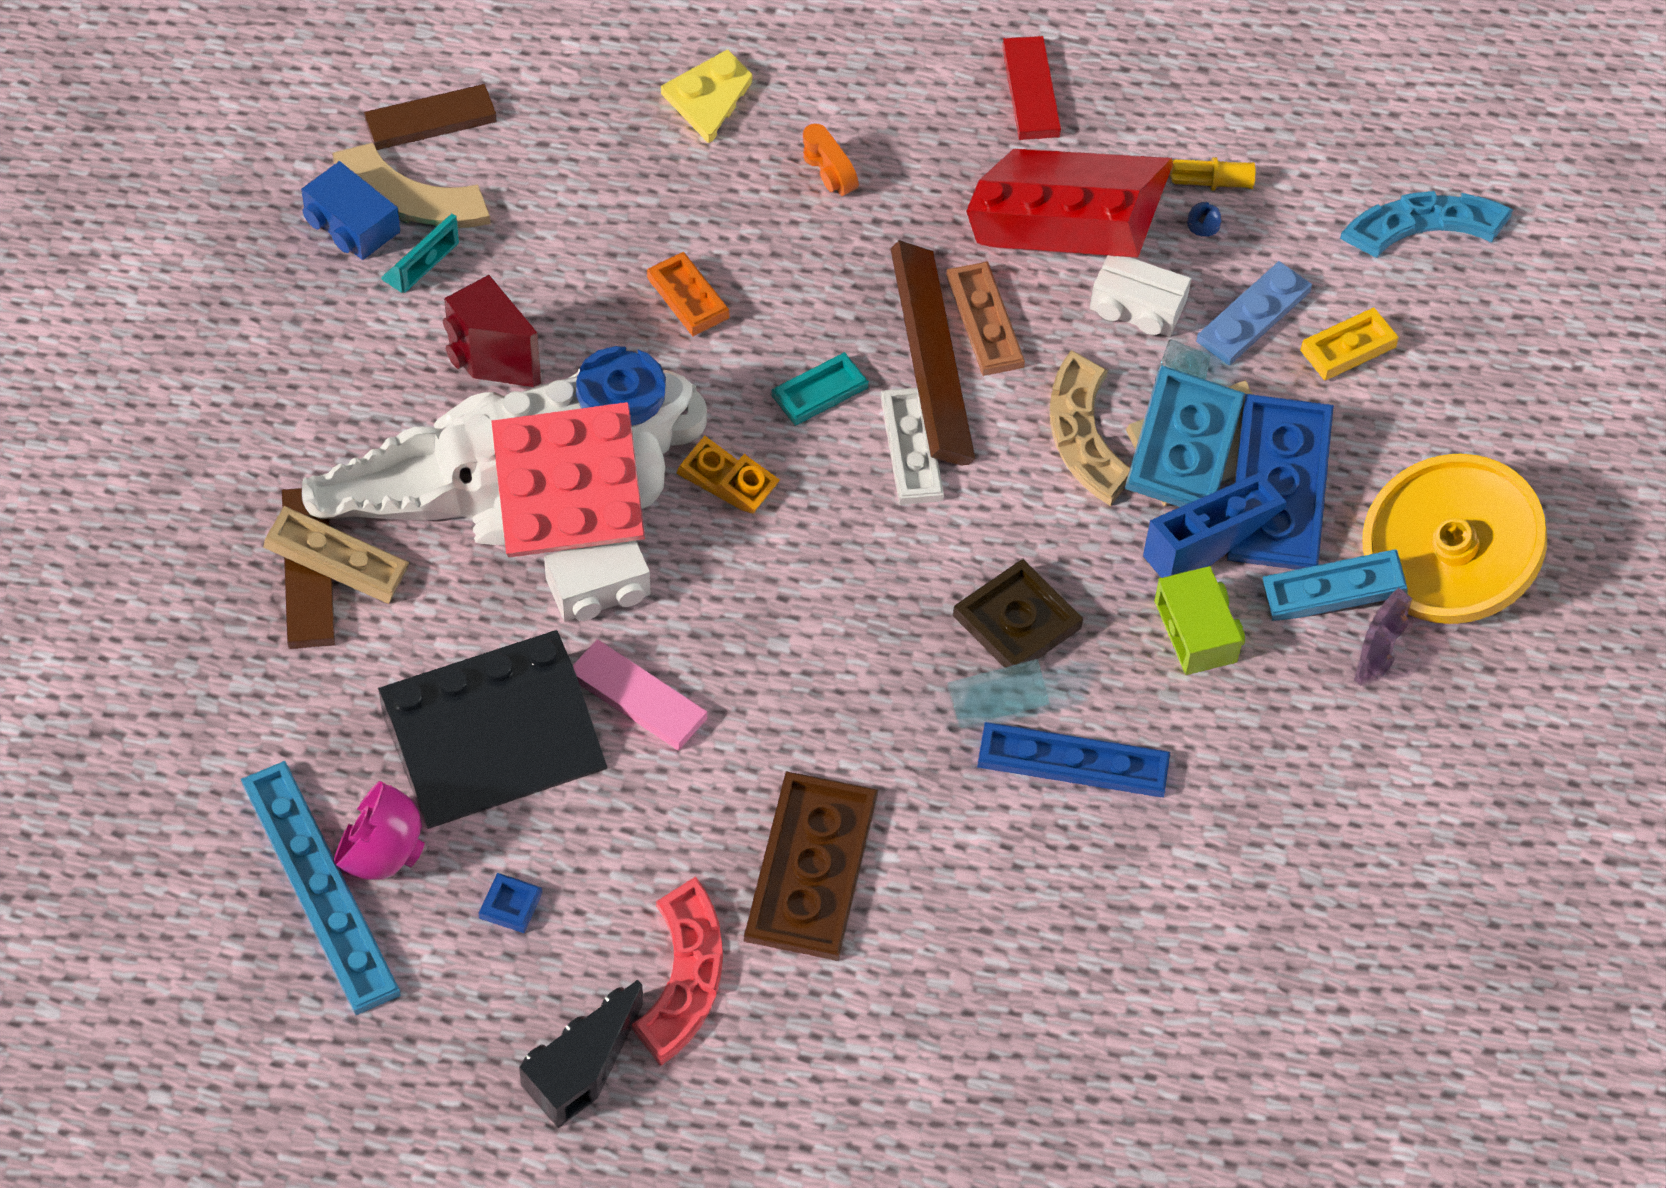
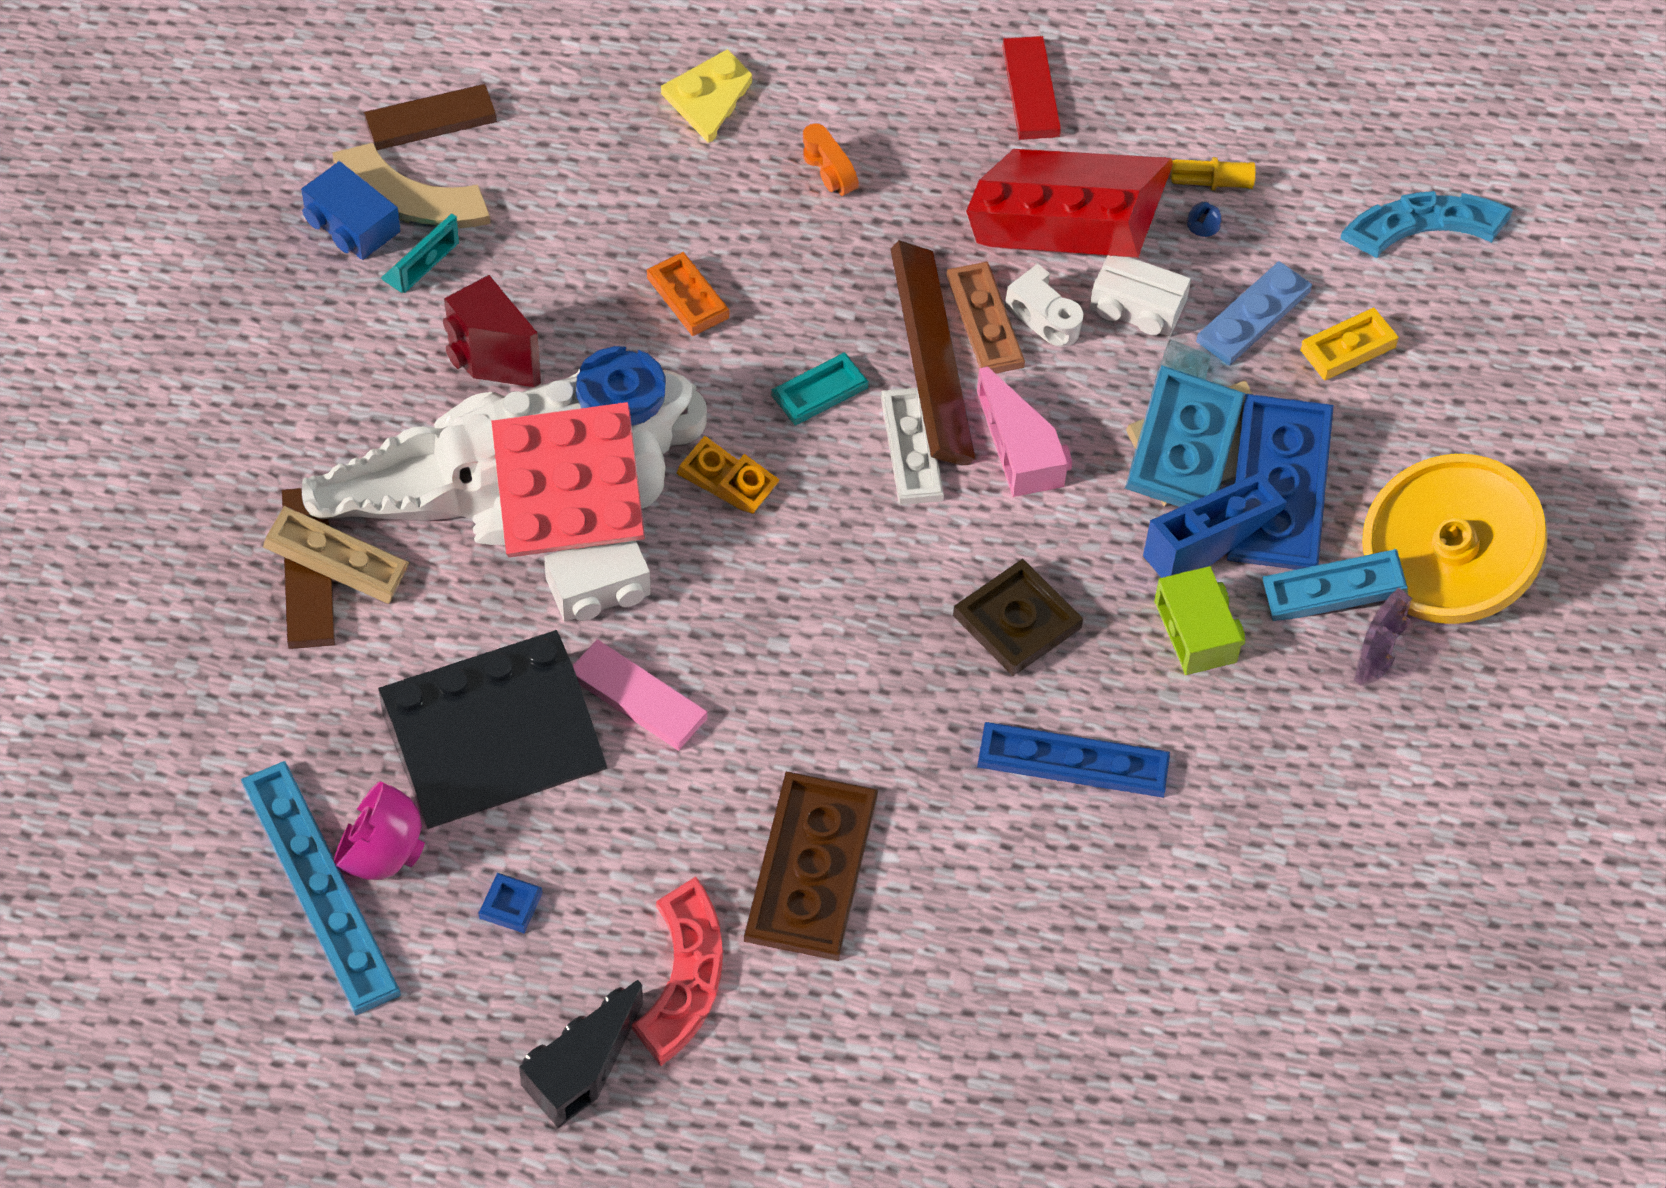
(998, 693): clear light blue tile -> none
(1023, 438): none -> bright pink slope
(1043, 309): none -> white leg
(1076, 432): tan tile -> none

